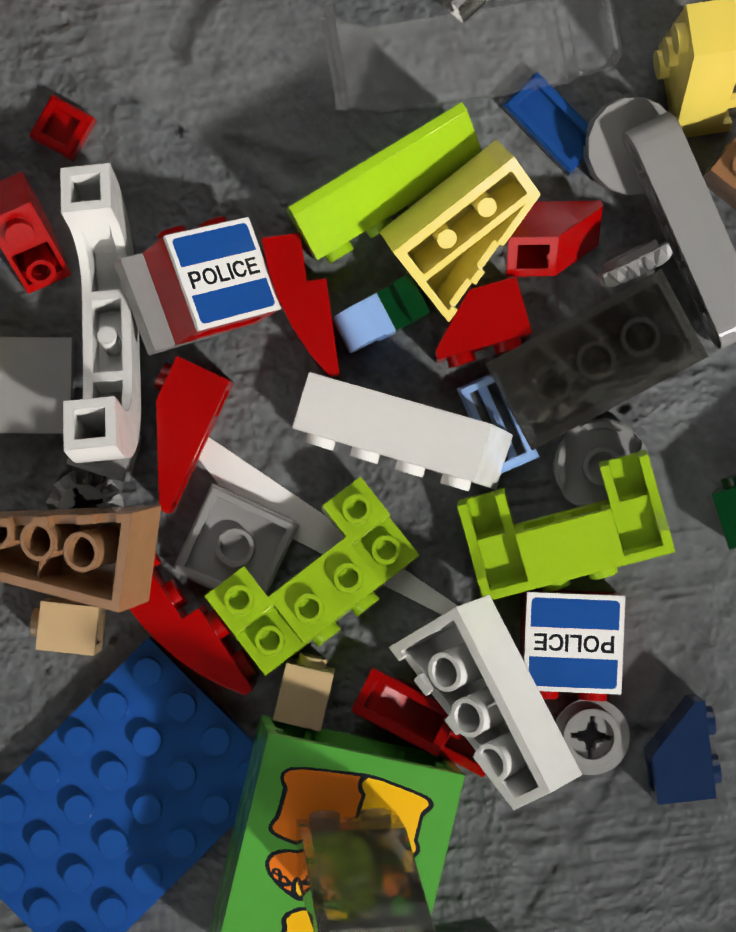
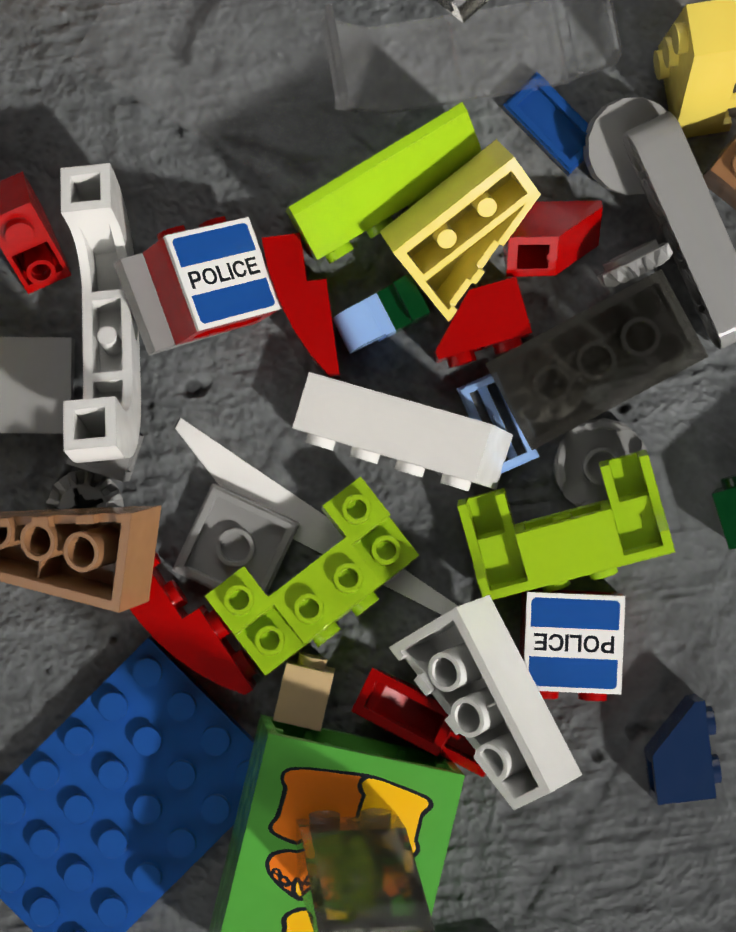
(62, 128): red tile -> none
(68, 626): tan brick -> none
(185, 417): red slope -> none
(606, 751): light grey gear -> none

